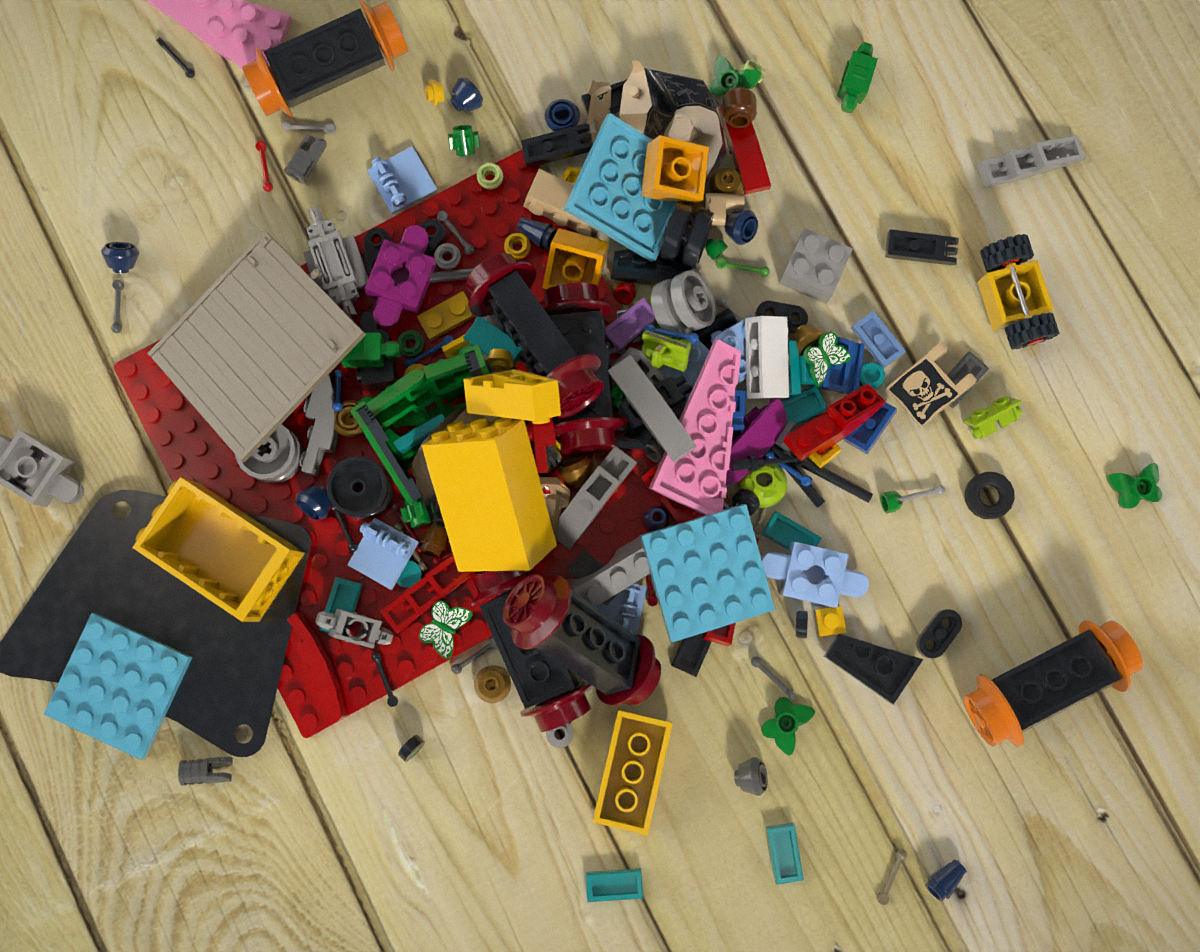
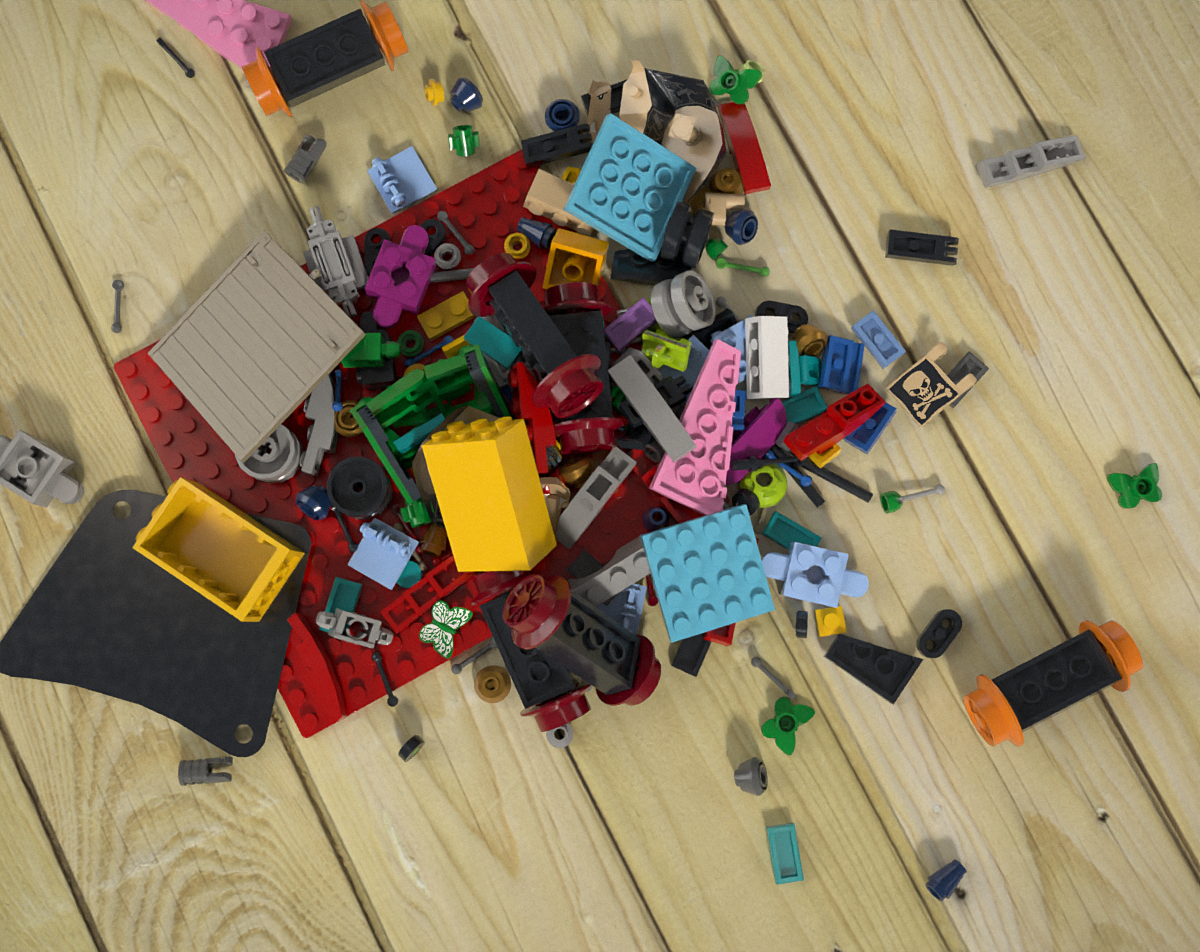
(118, 686): medium azure plate -> none
(120, 256): dark blue cone -> none
(261, 148): red hinge -> none
(329, 128): light grey hinge -> none
(489, 168): yellowish green plate -> none
(500, 360): yellow plate -> none
(513, 396): yellow wedge -> none
(614, 885): teal tile -> none
(625, 293): red hinge -> none
(632, 772): yellow brick -> none
(674, 170): light orange slope -> none
(693, 337): blue hinge -> none
(739, 107): reddish brown head -> none
(816, 265): light grey brick -> none
(825, 355): green animal -> none
(857, 77): green piece -> none
(872, 374): teal tile -> none
(882, 897): dark tan hinge -> none
(1004, 410): lime hinge -> none
(1005, 491): black tyre -> none
(1016, 293): brick -> none

